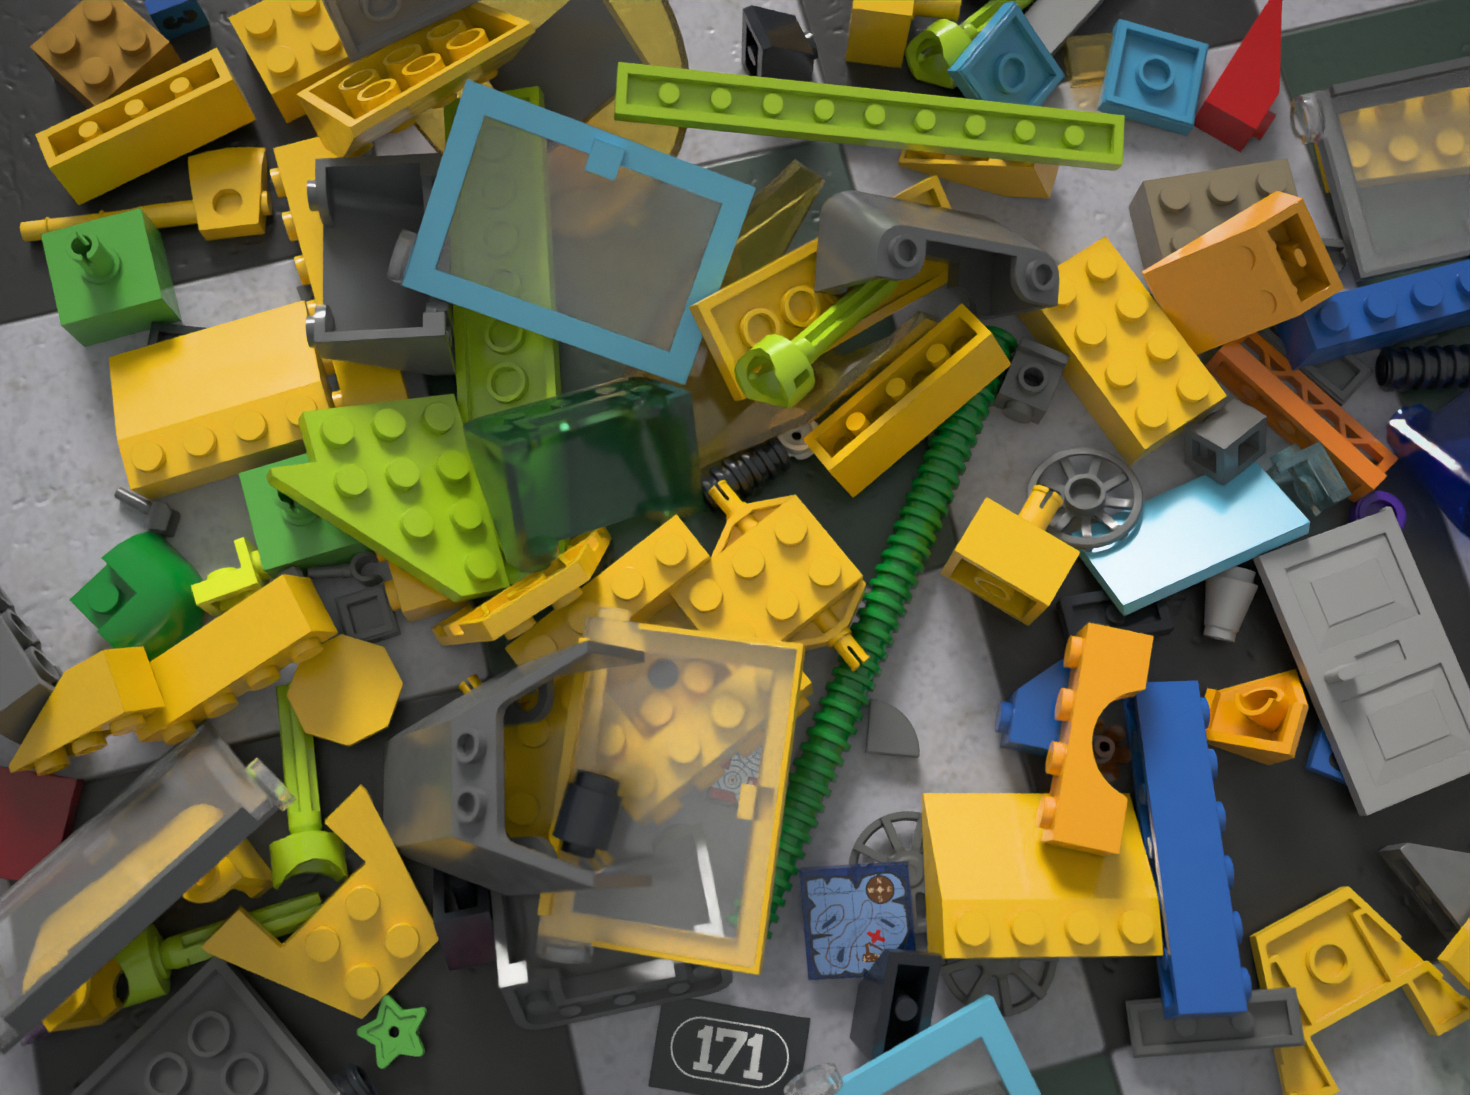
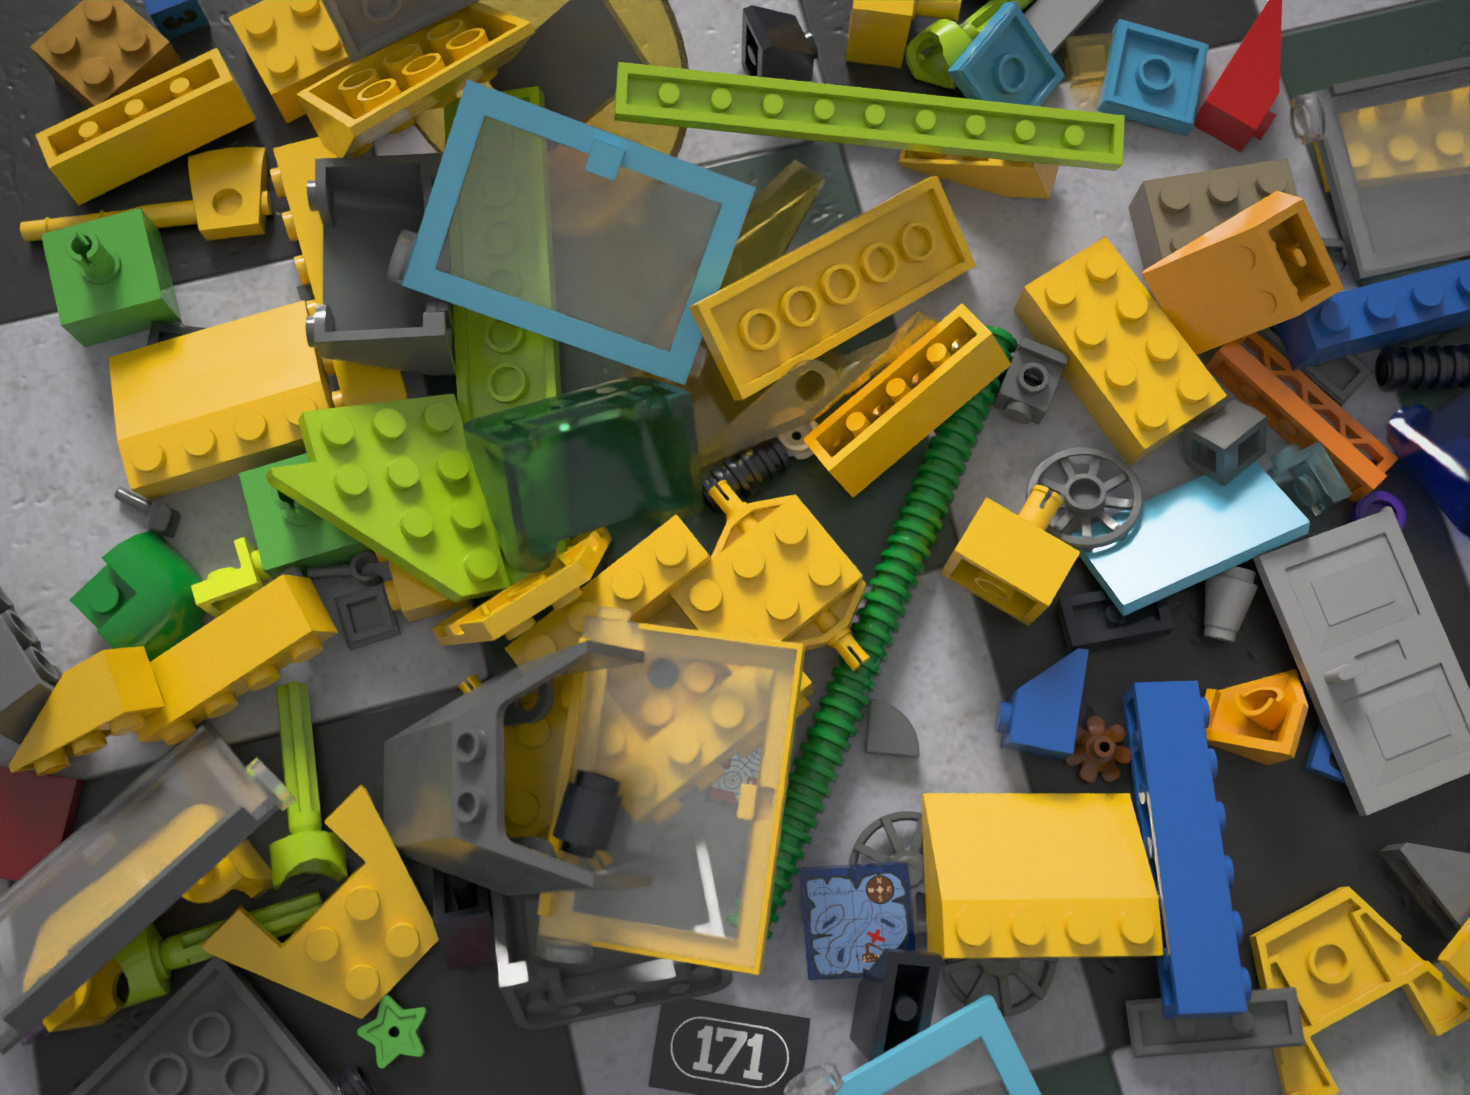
(345, 691): yellow piece -> none
(786, 364): lime piece -> none
(889, 239): dark grey windscreen -> none
(1082, 806): light orange arch -> none

